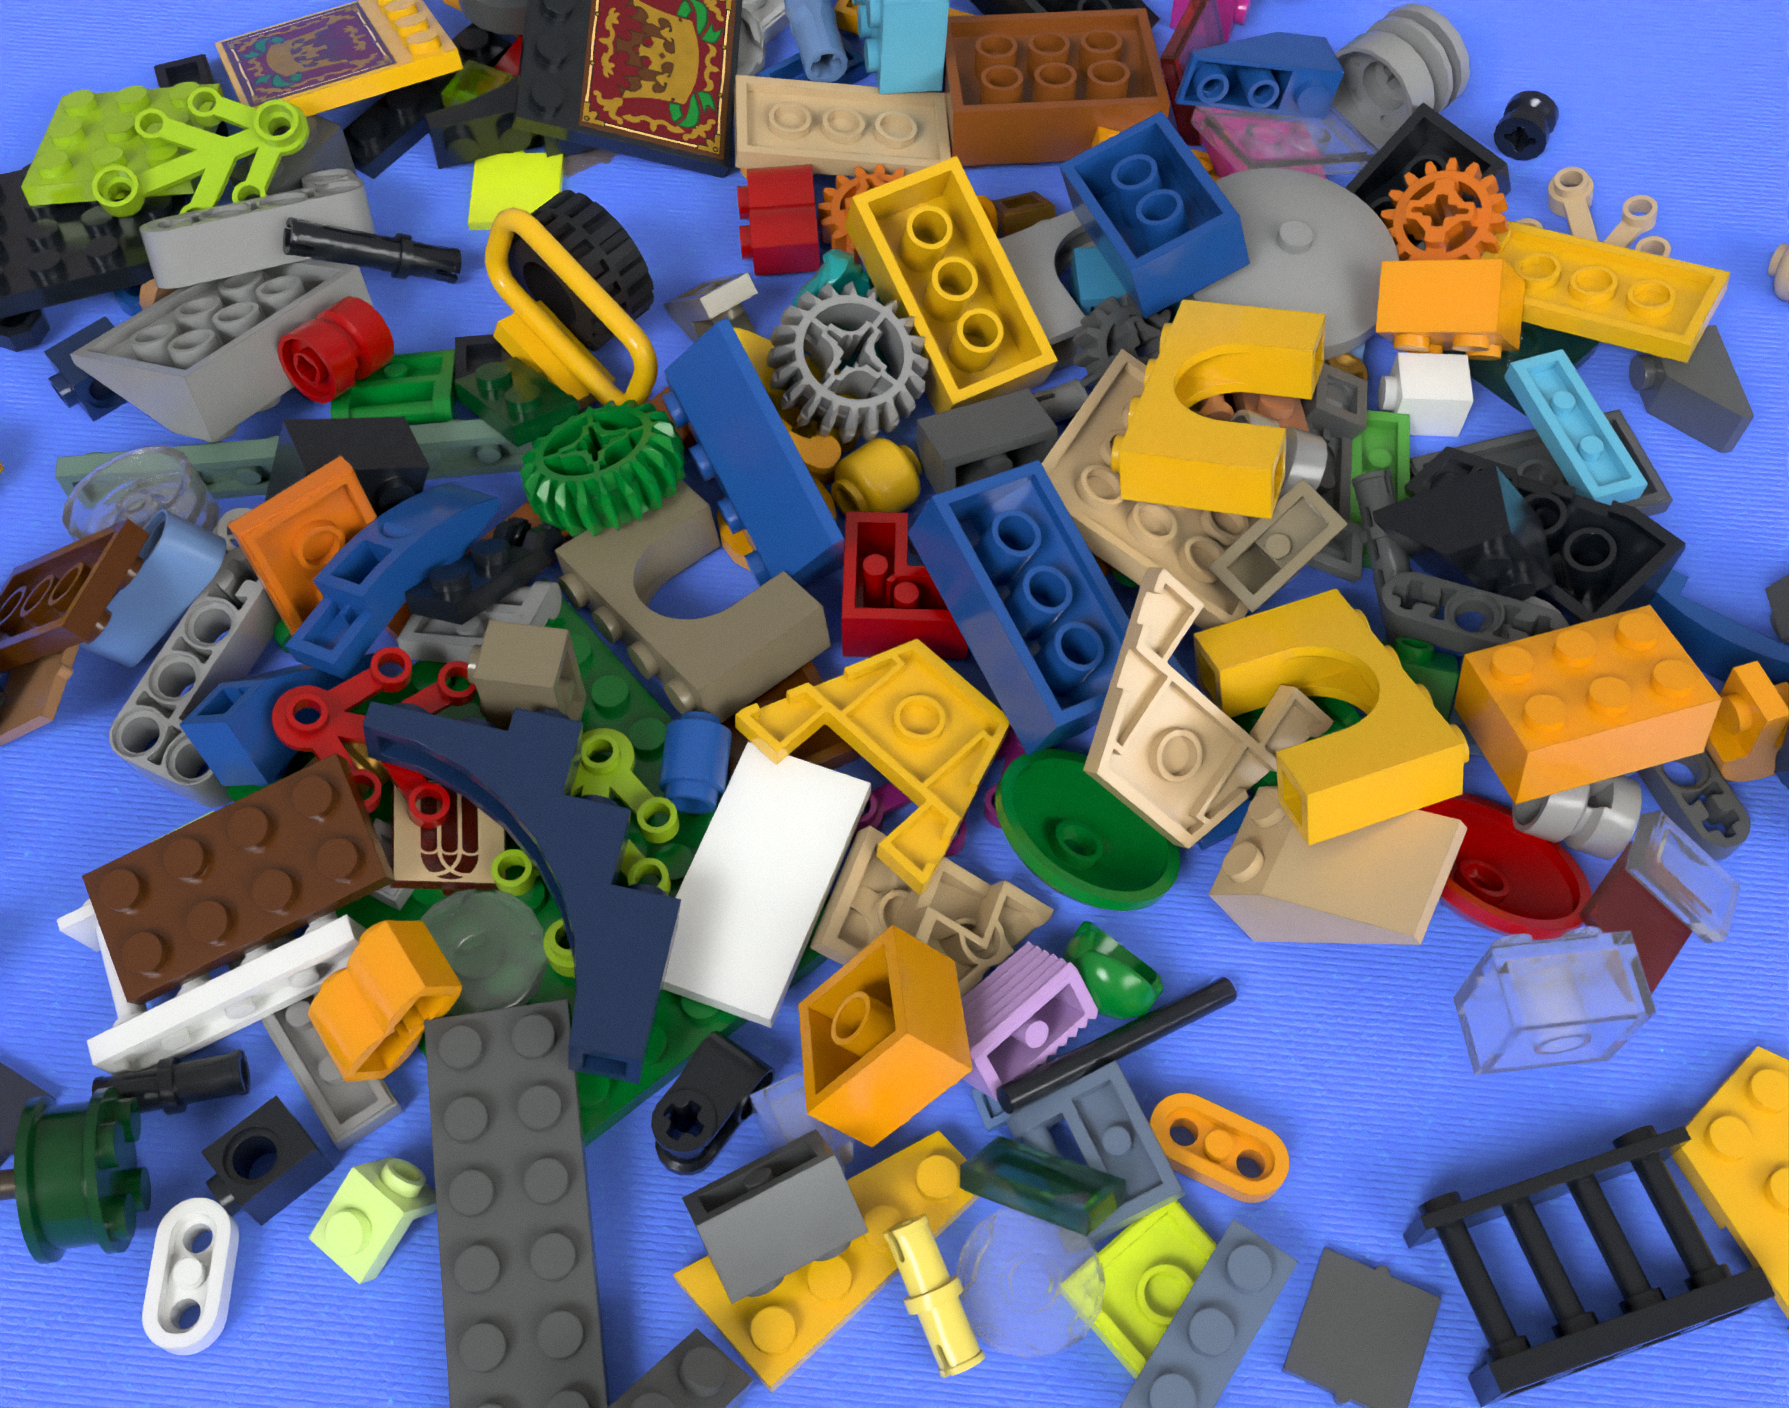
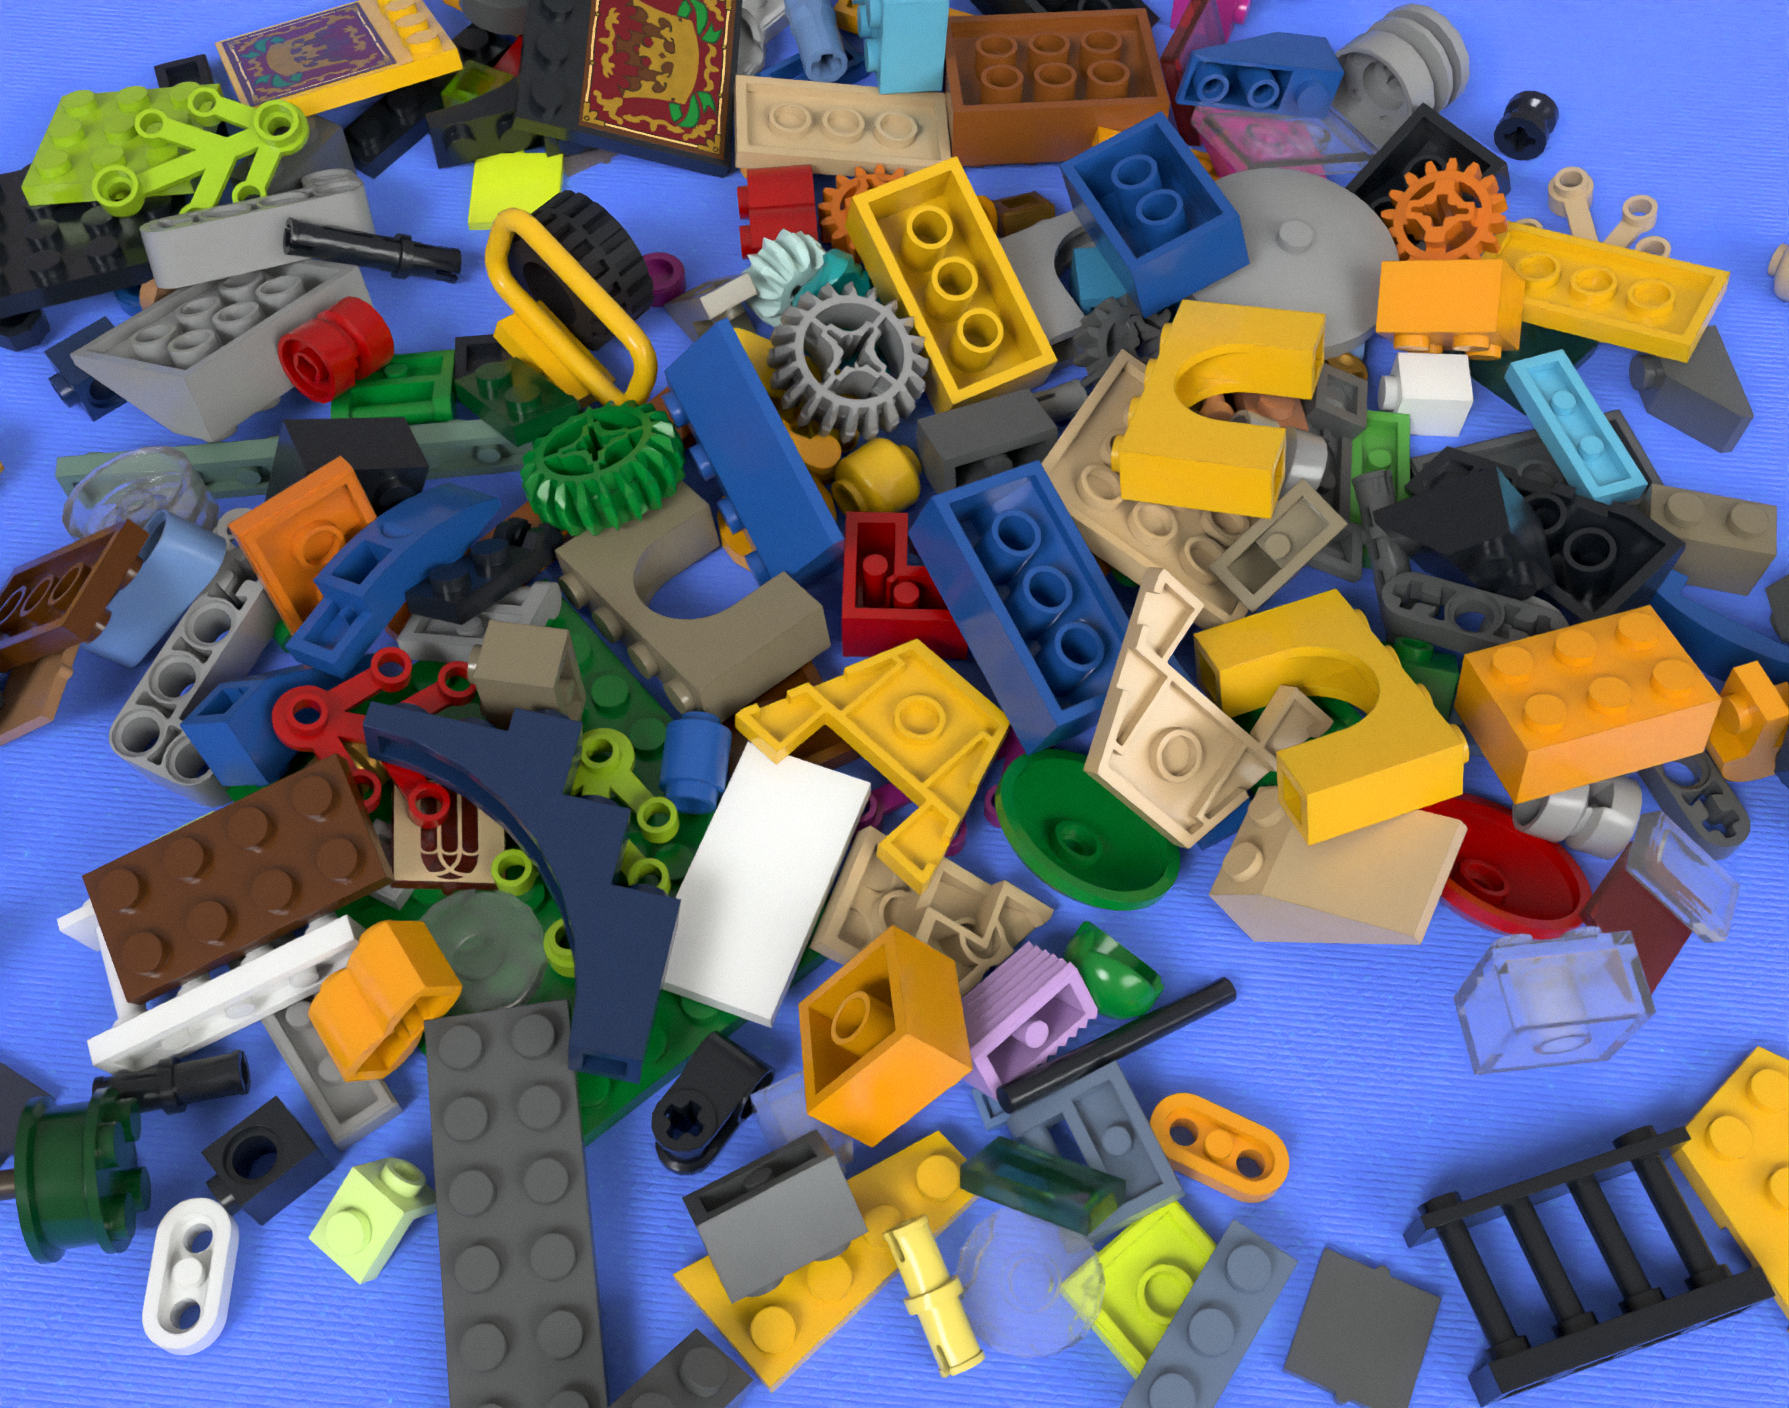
(667, 277): none -> magenta tile
(781, 271): none -> light aqua gear
(1725, 537): none -> dark tan brick

